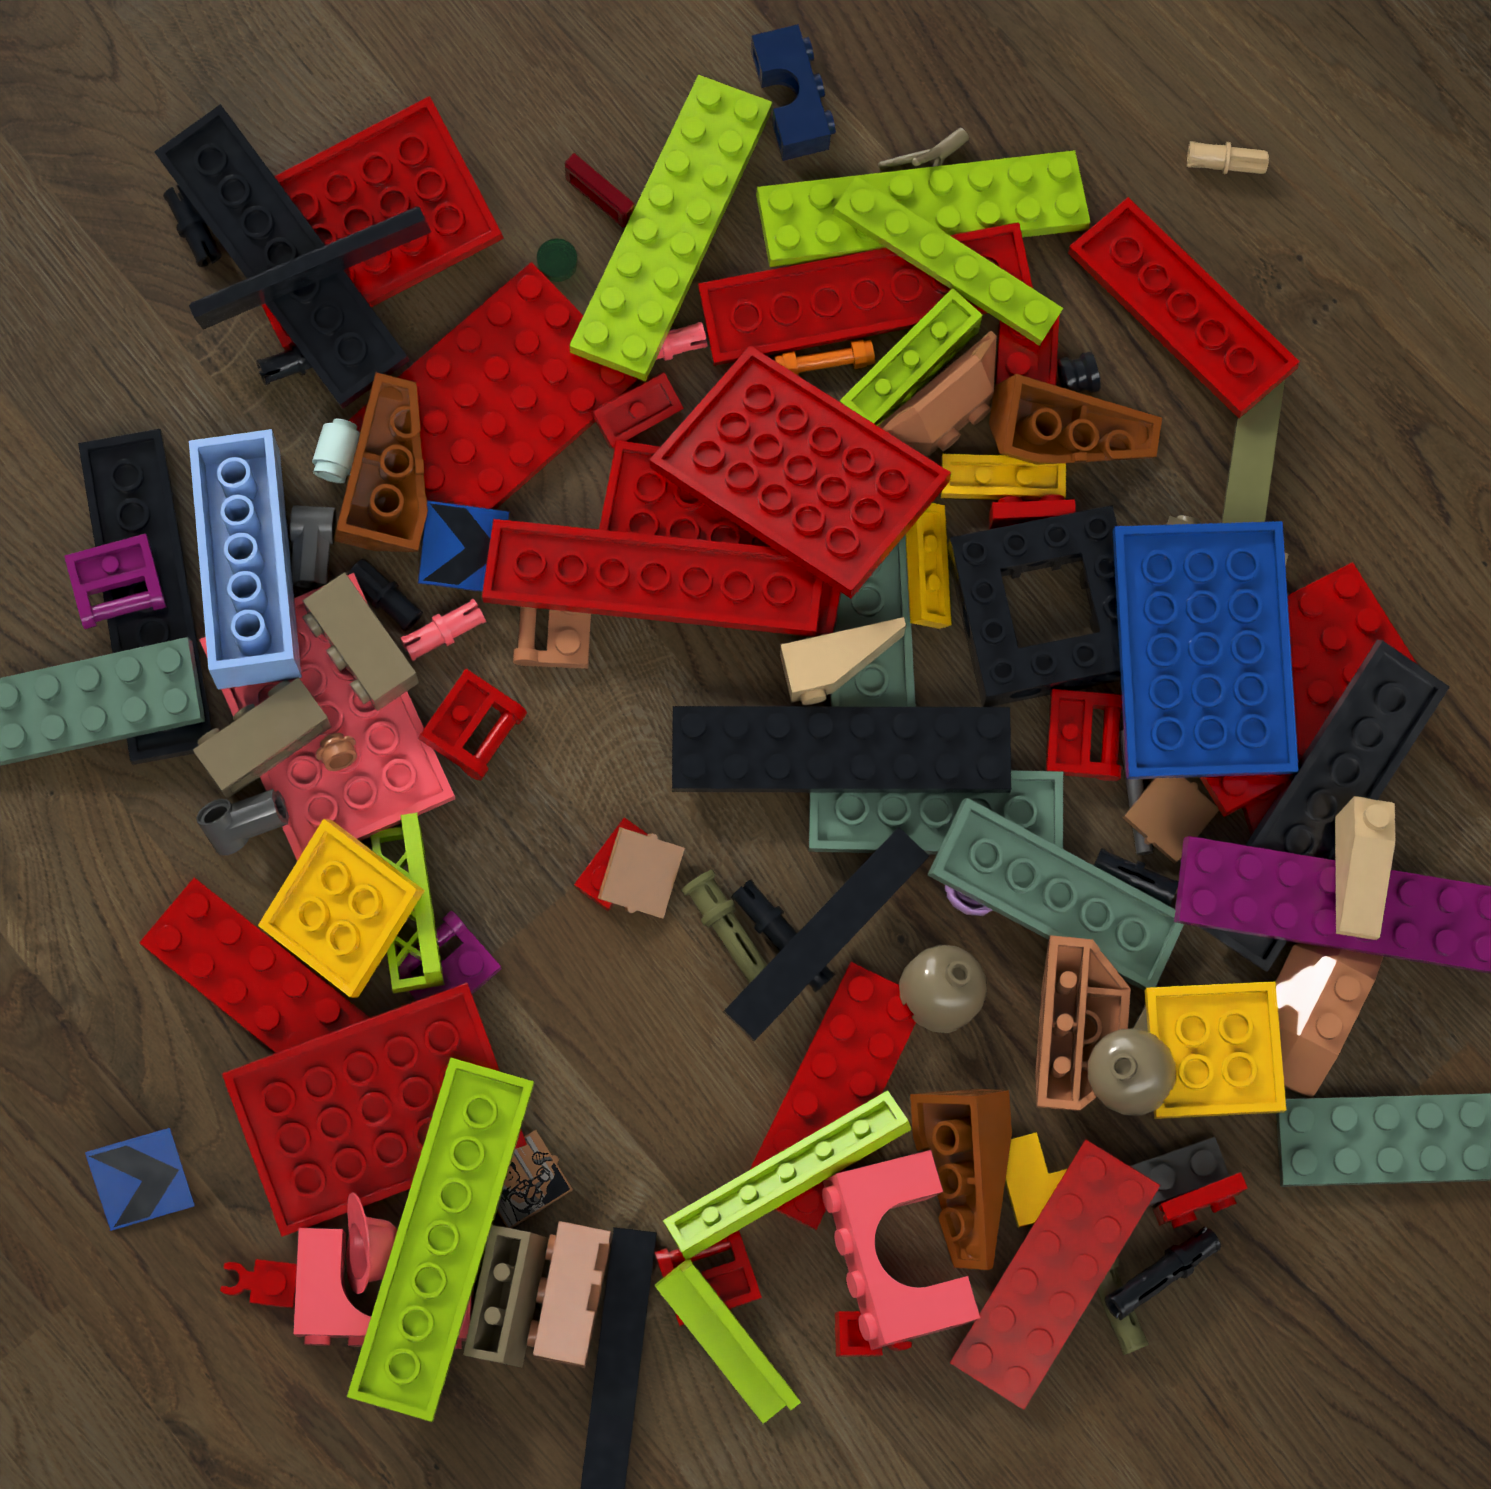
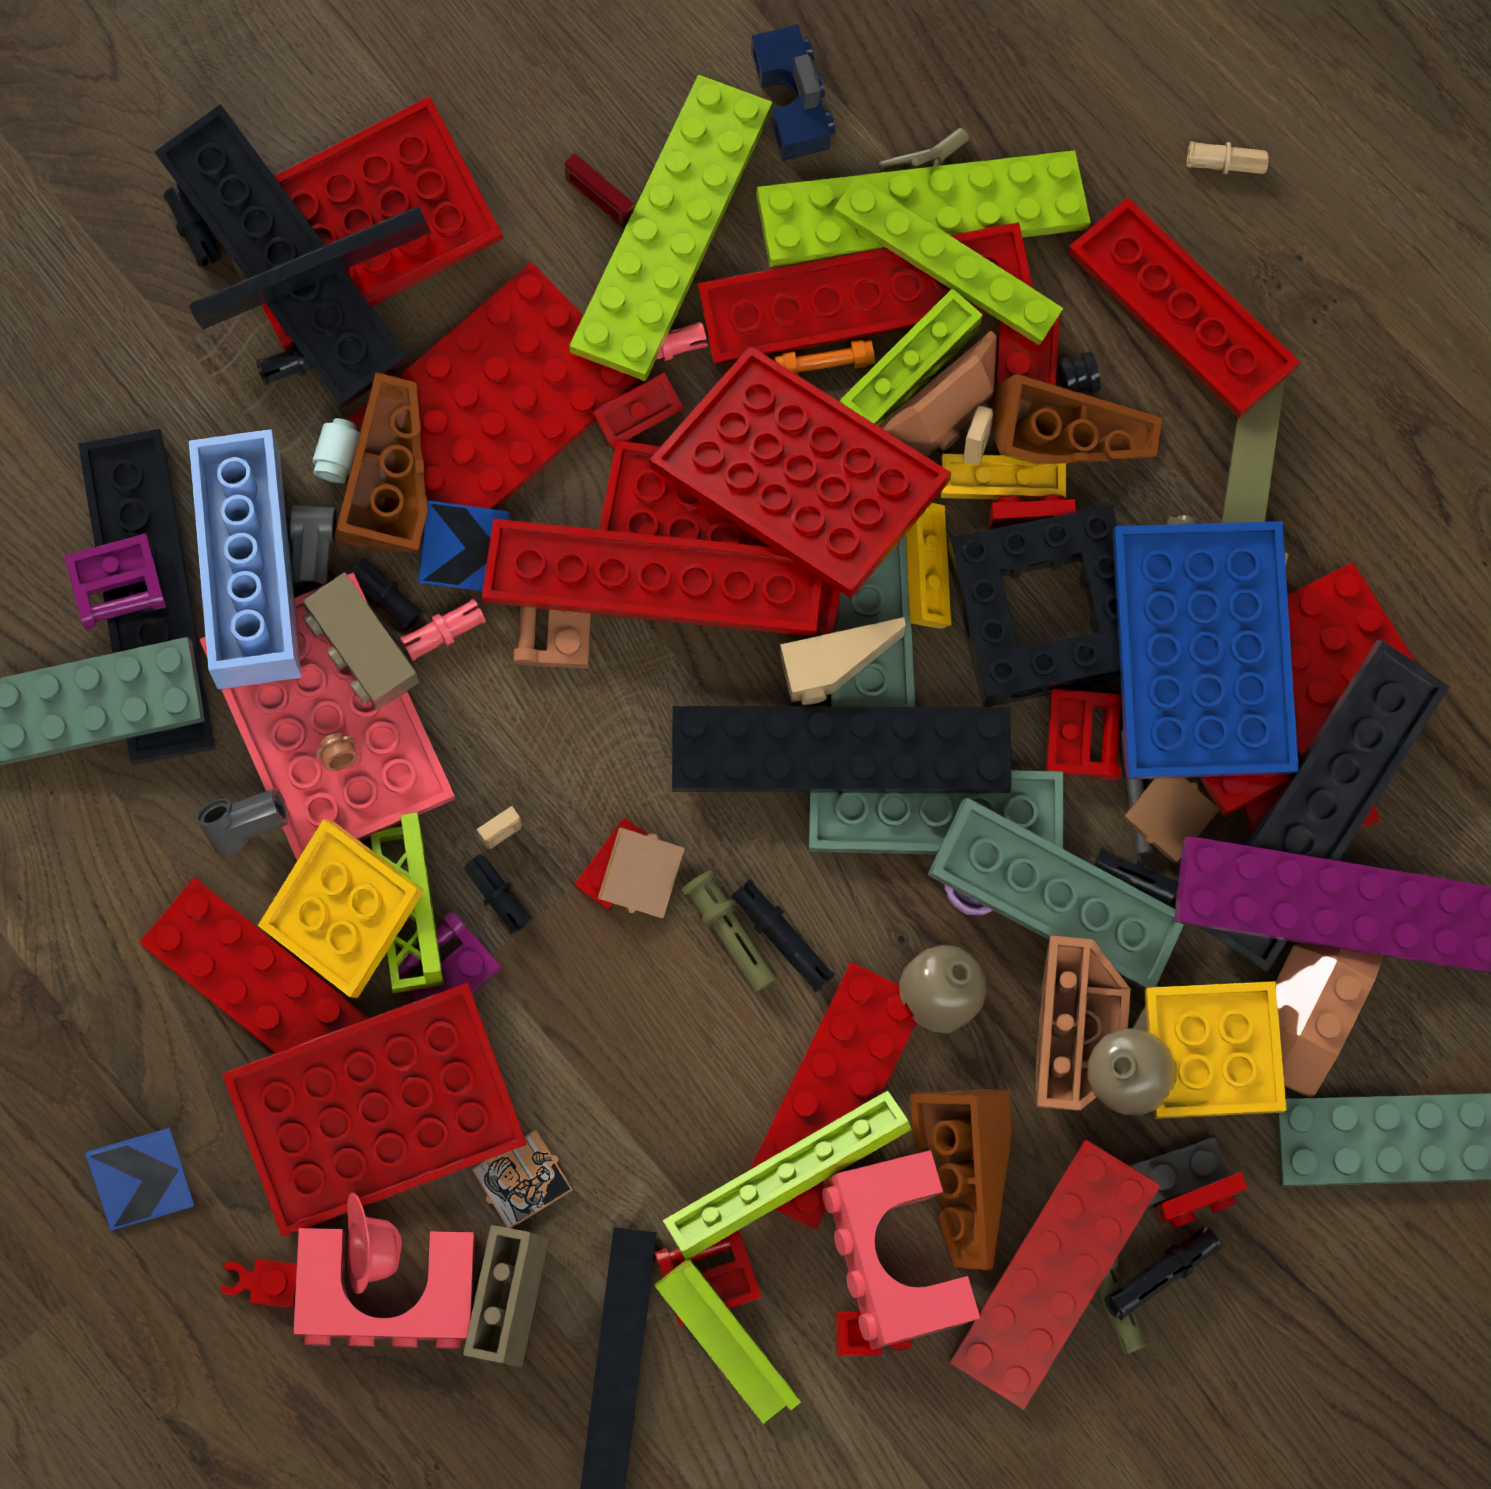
(261, 736): dark tan brick -> none
(441, 1240): lime plate -> none
(461, 715): red plate -> none
(497, 893): none -> black axle
(499, 828): none -> tan tile
(557, 259): clear green tile -> none
(570, 1294): nougat wedge -> none
(806, 81): none -> dark grey tile
(826, 934): black tile -> none
(978, 435): none -> tan tile
(1028, 1179): yellow tile -> none
(1363, 865): tan slope -> none

